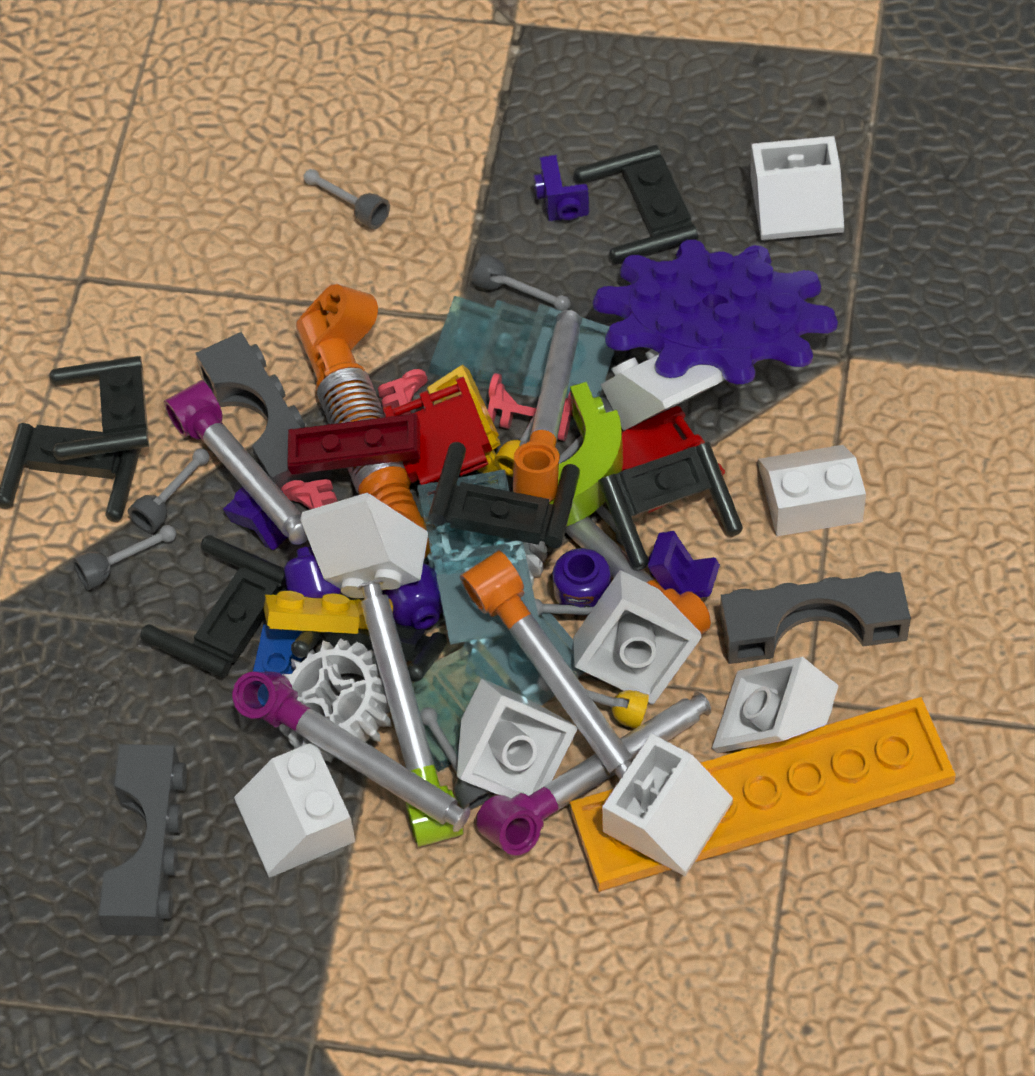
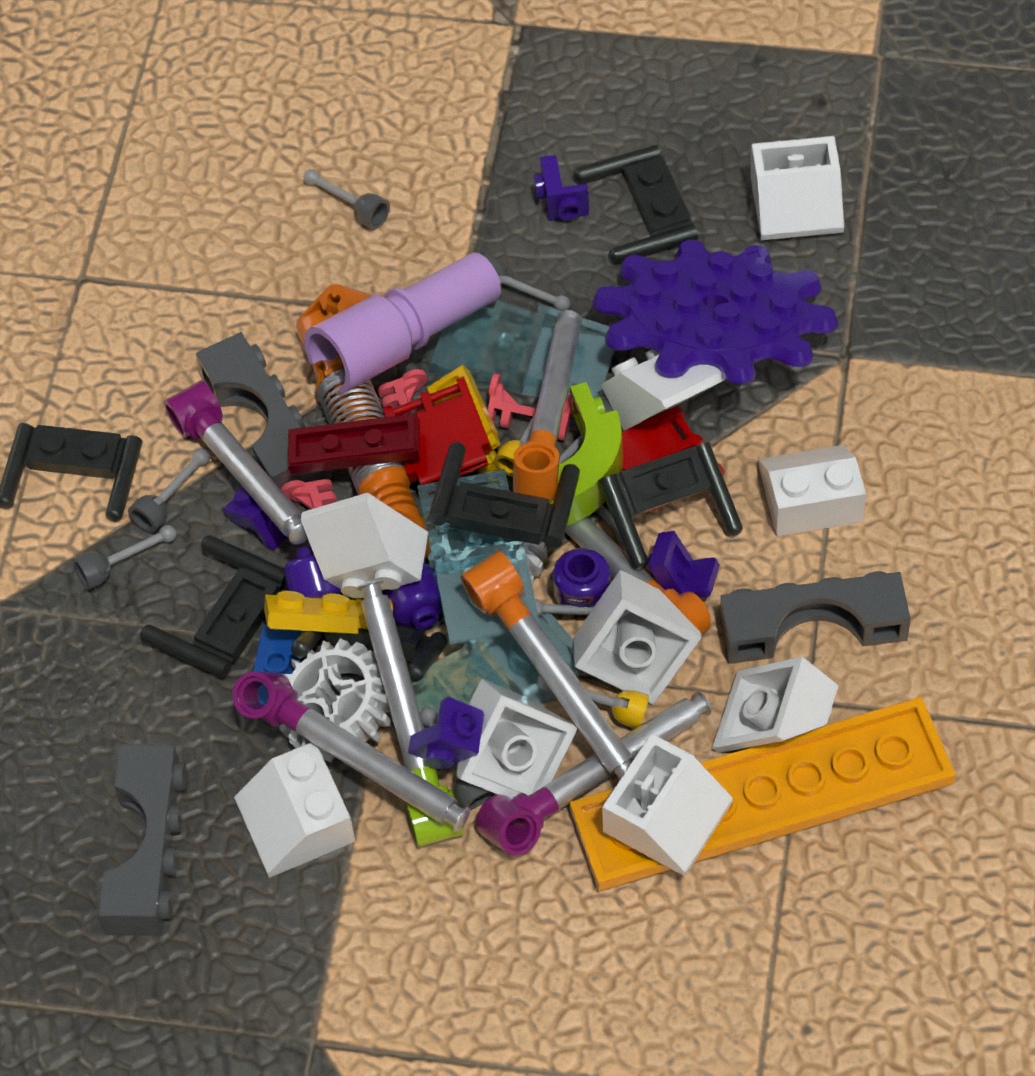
(121, 406): pearl dark grey plate -> none
(386, 328): none -> lavender piece
(452, 738): none -> dark purple bracket

